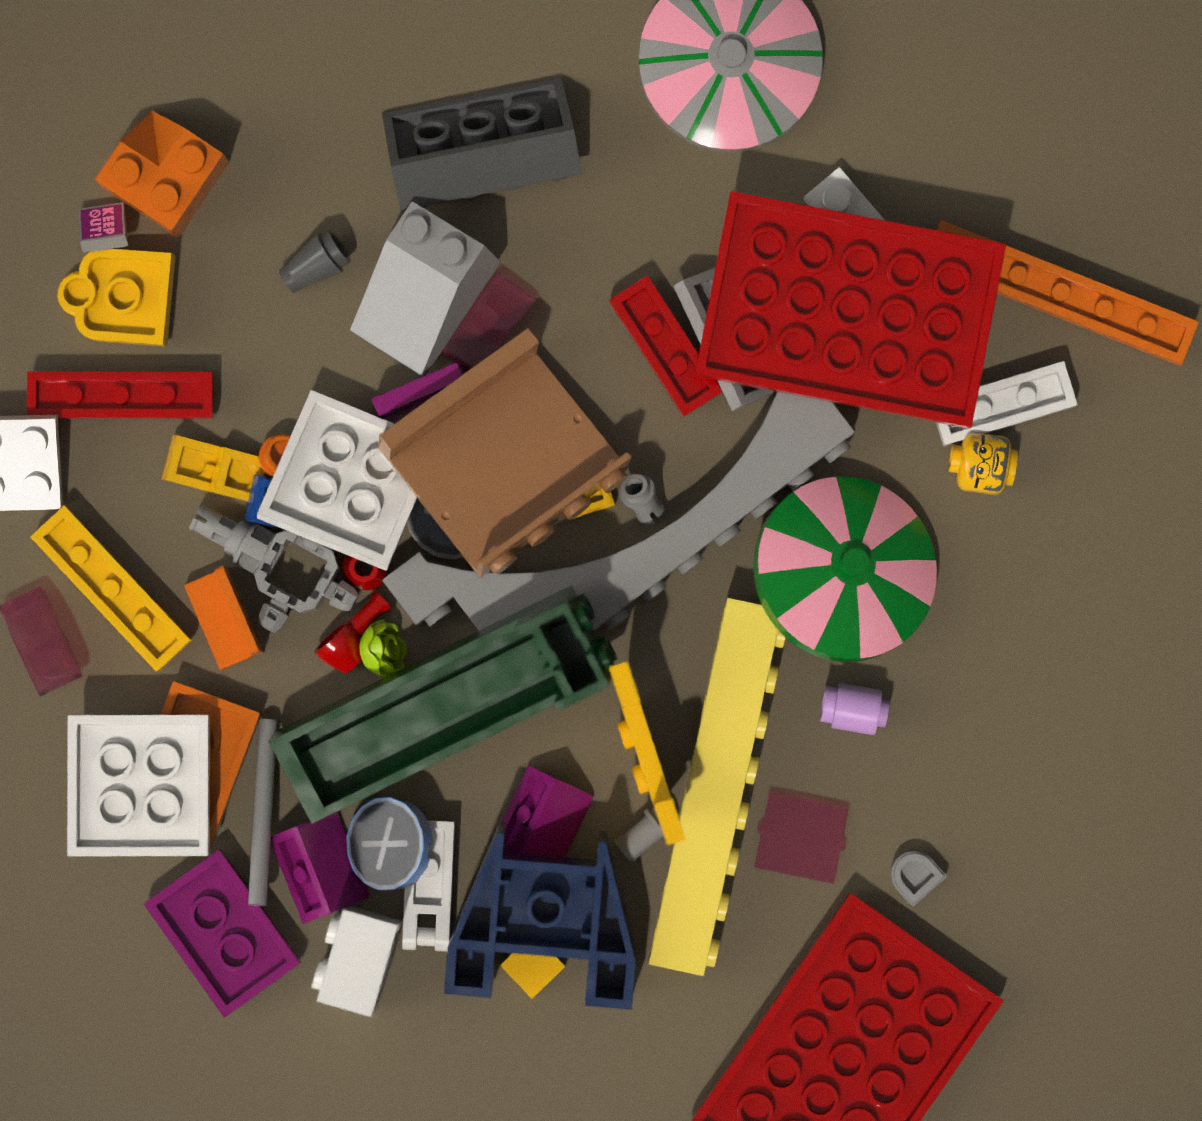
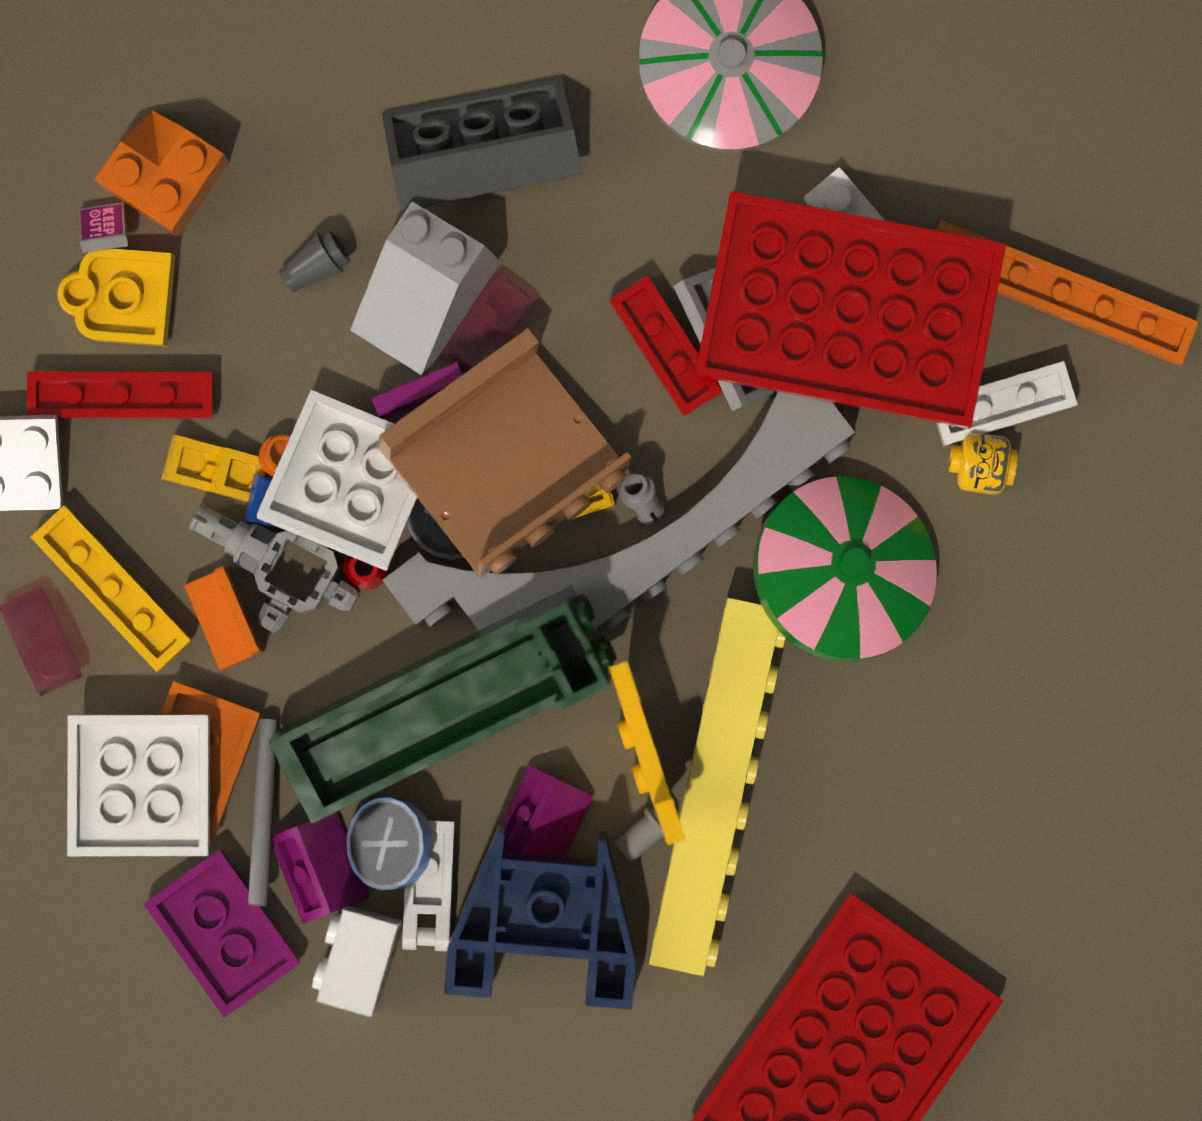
(341, 646): red bar -> none
(382, 648): lime plate -> none
(532, 971): yellow tile -> none
(801, 837): clear pink piece -> none
(854, 708): lavender brick -> none
(915, 875): light grey tile -> none

